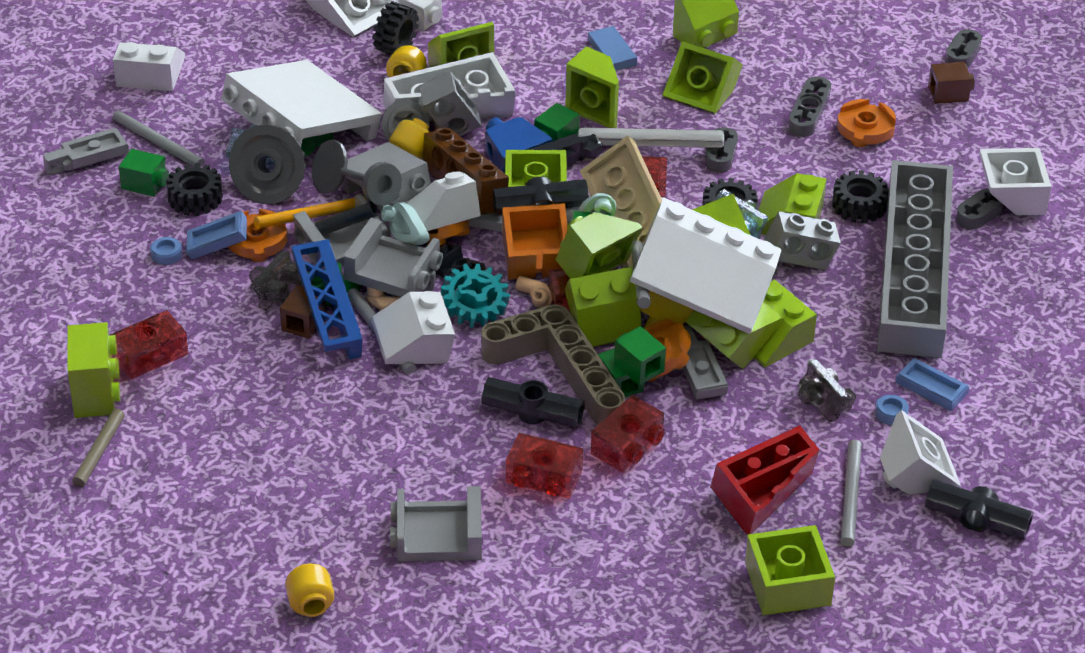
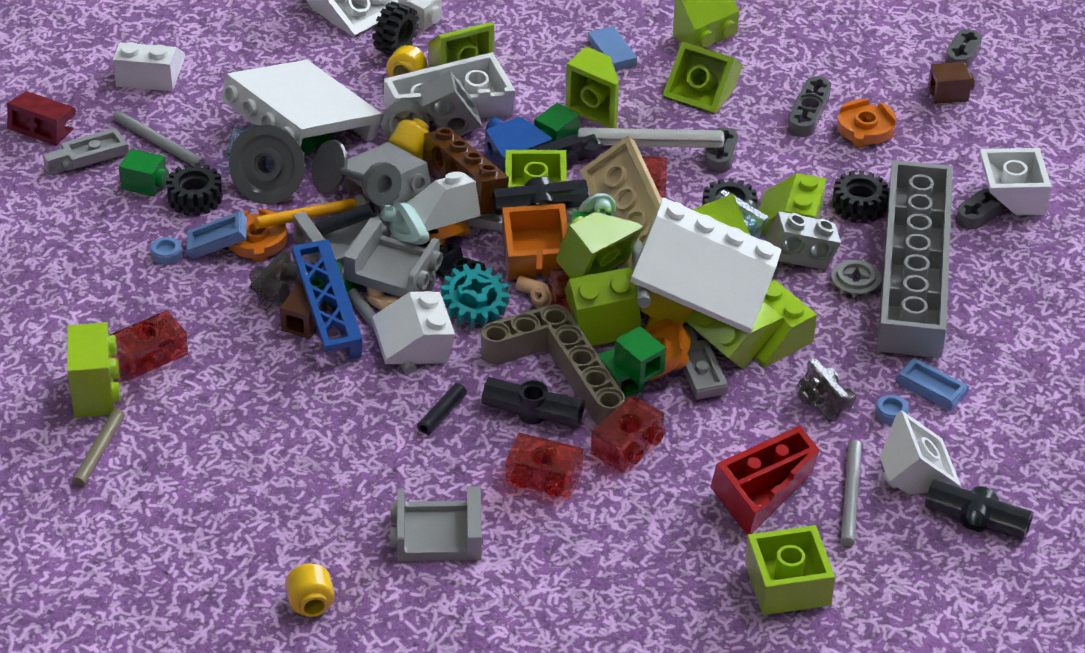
(39, 117): none -> dark red hinge
(442, 409): none -> black piece
(868, 276): none -> light grey gear

